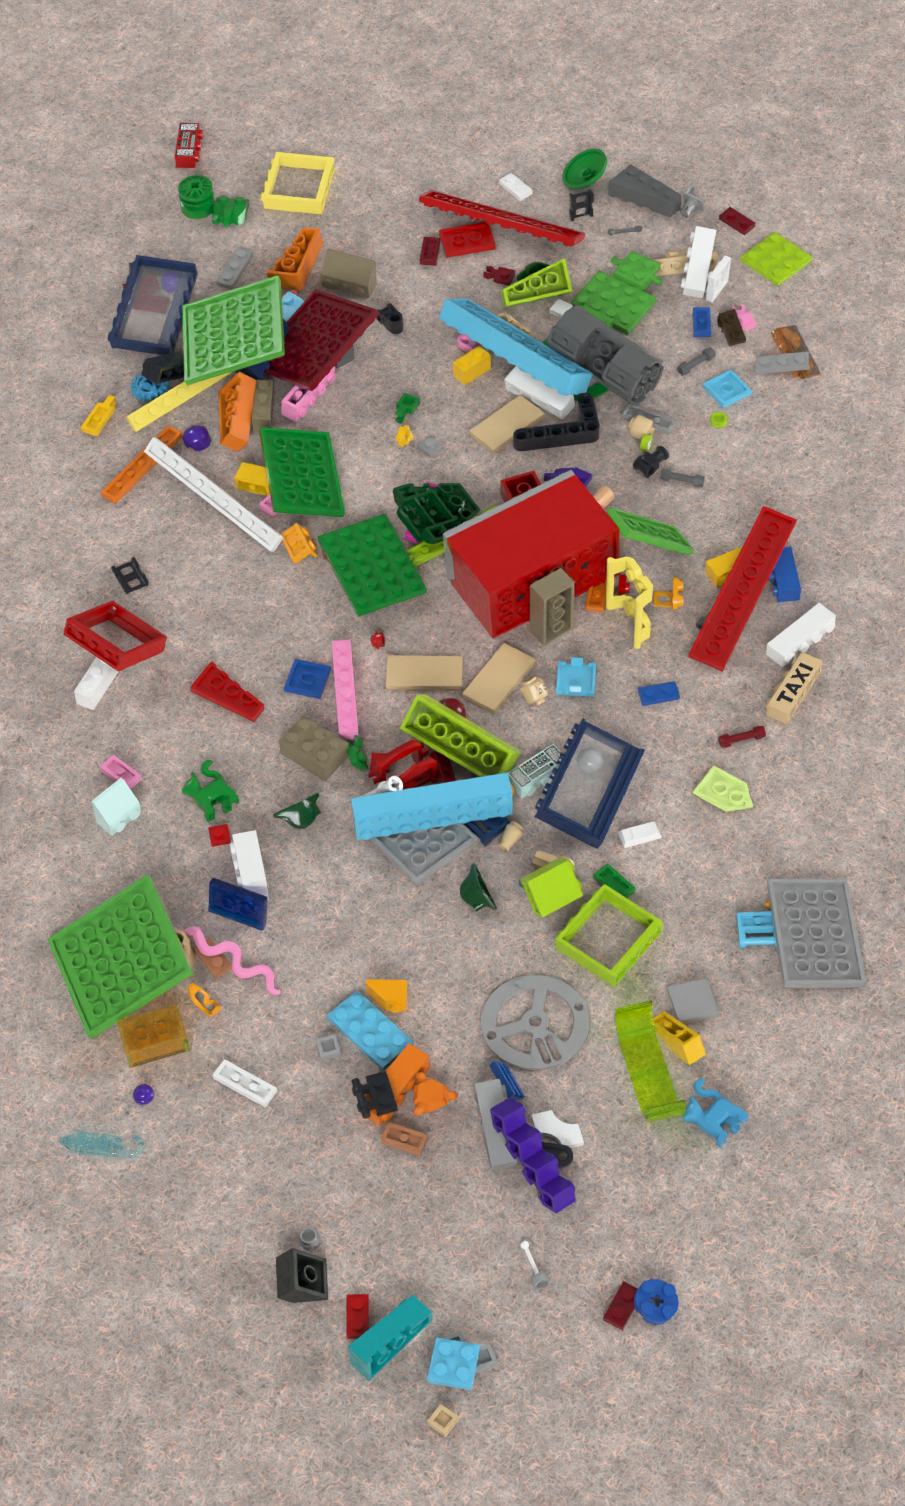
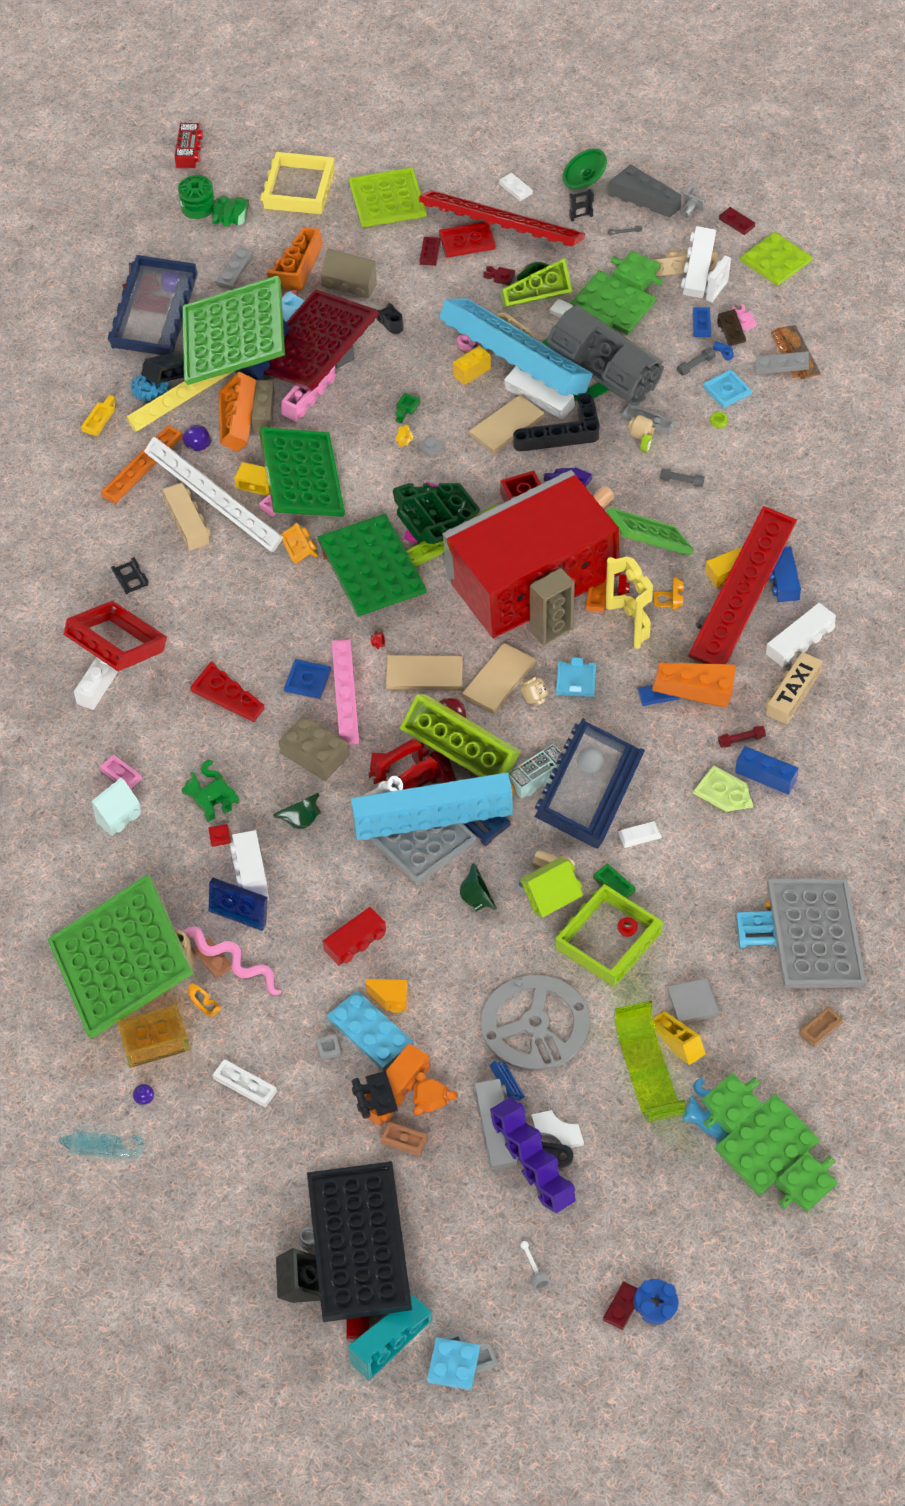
(186, 516): none -> tan brick
(354, 936): none -> red brick
(357, 756): green plate -> none
(358, 1242): none -> black plate
(387, 197): none -> lime plate
(442, 1420): tan plate -> none
(510, 836): tan cone -> none
(627, 931): none -> red plate
(650, 462): black connector -> none
(696, 682): none -> orange wedge
(726, 350): none -> blue arm
(766, 770): none -> blue brick
(767, 1144): none -> bright green piece
(821, 1027): none -> medium nougat plate

